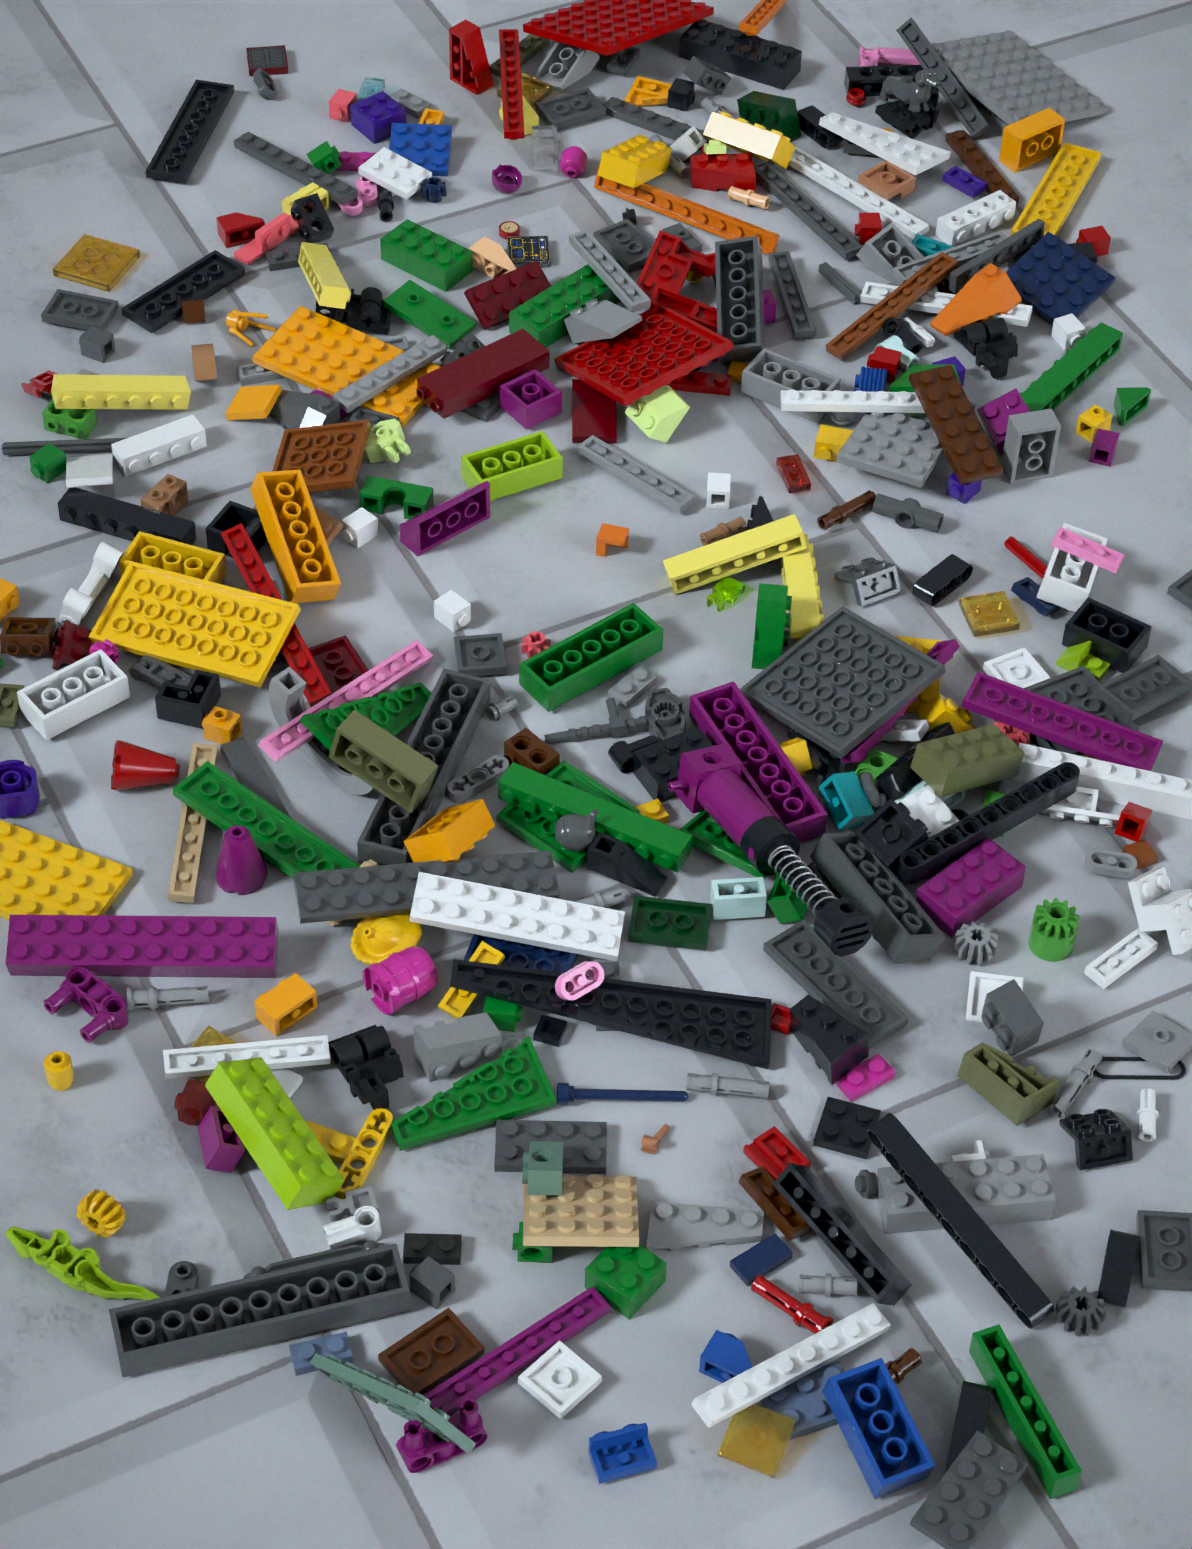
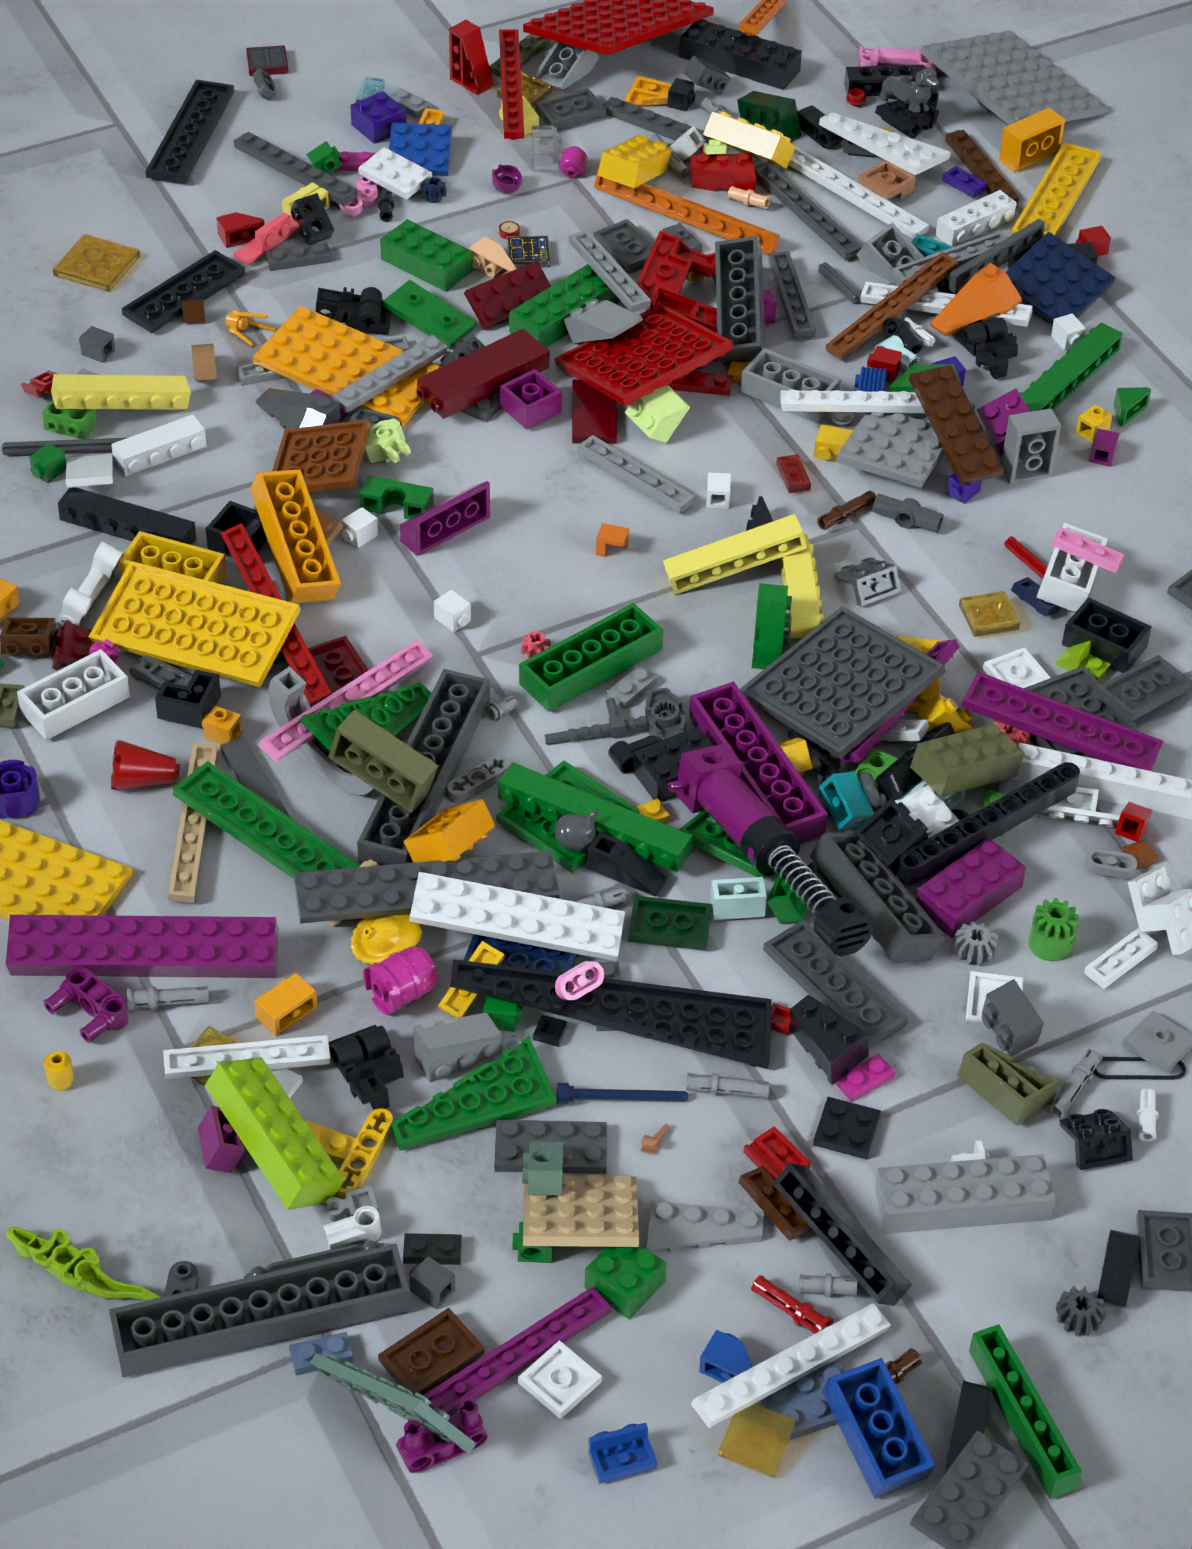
(79, 310): dark grey plate -> none
(101, 1213): yellow gear -> none
(167, 496): medium nougat brick -> none
(193, 1102): clear red brick -> none
(240, 863): magenta cone -> none
(253, 402): light orange tile -> none
(323, 275): light yellow brick -> none
(340, 105): coral brick -> none
(480, 654): dark grey plate -> none
(513, 465): lime brick -> none
(531, 752): reddish brown brick -> none
(623, 61): dark grey plate -> none
(630, 215): black plate -> none
(723, 531): medium nougat pin -> none
(725, 591): clear neon green plate -> none
(761, 1259): dark blue tile -> none
(866, 1183): dark grey plate -> none
(868, 226): red brick -> none
(942, 580): black beam -> none
(949, 85): dark grey plate -> none
(960, 1221): black beam -> none

